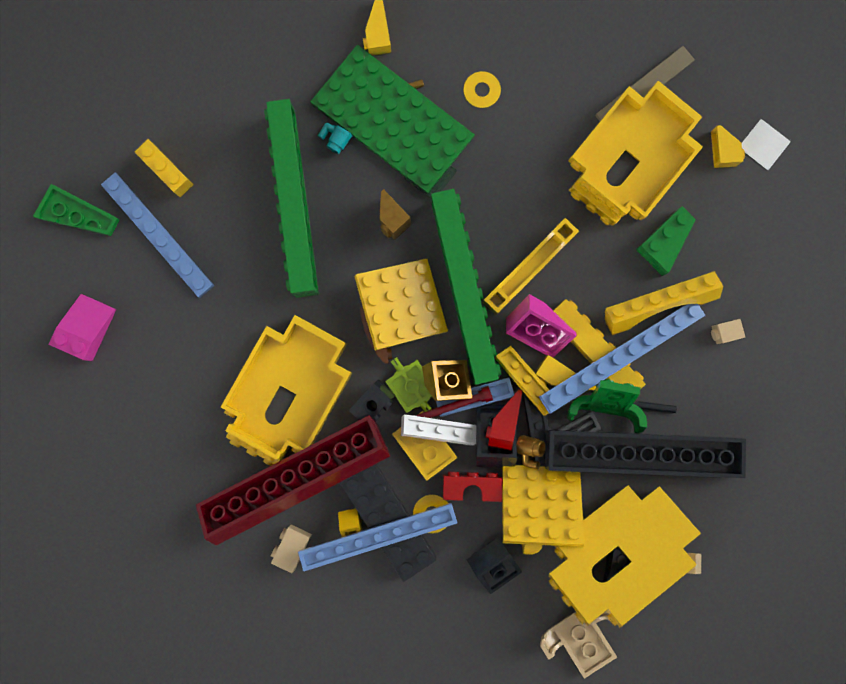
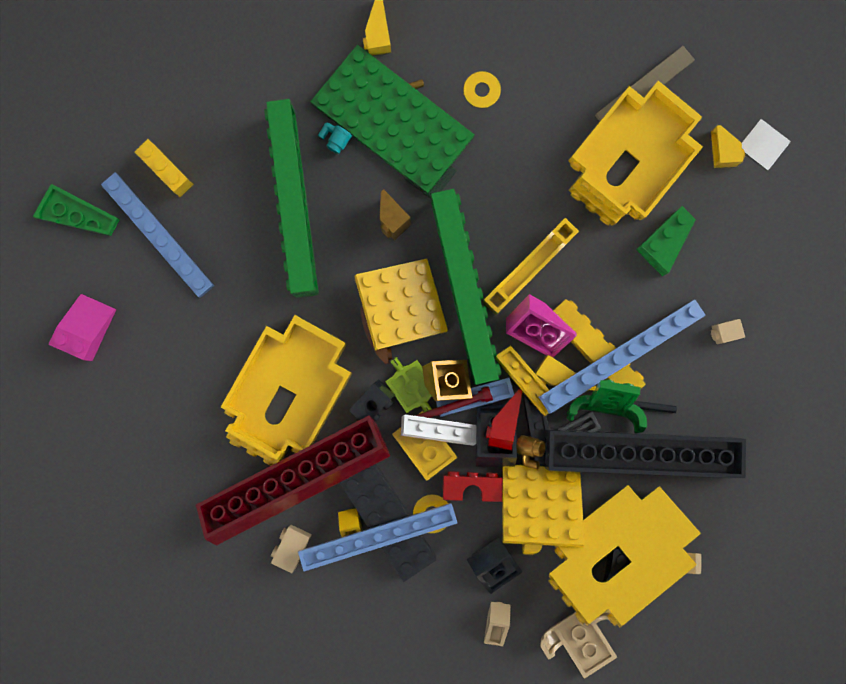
(497, 623): none -> tan slope
(693, 291): yellow arch -> none

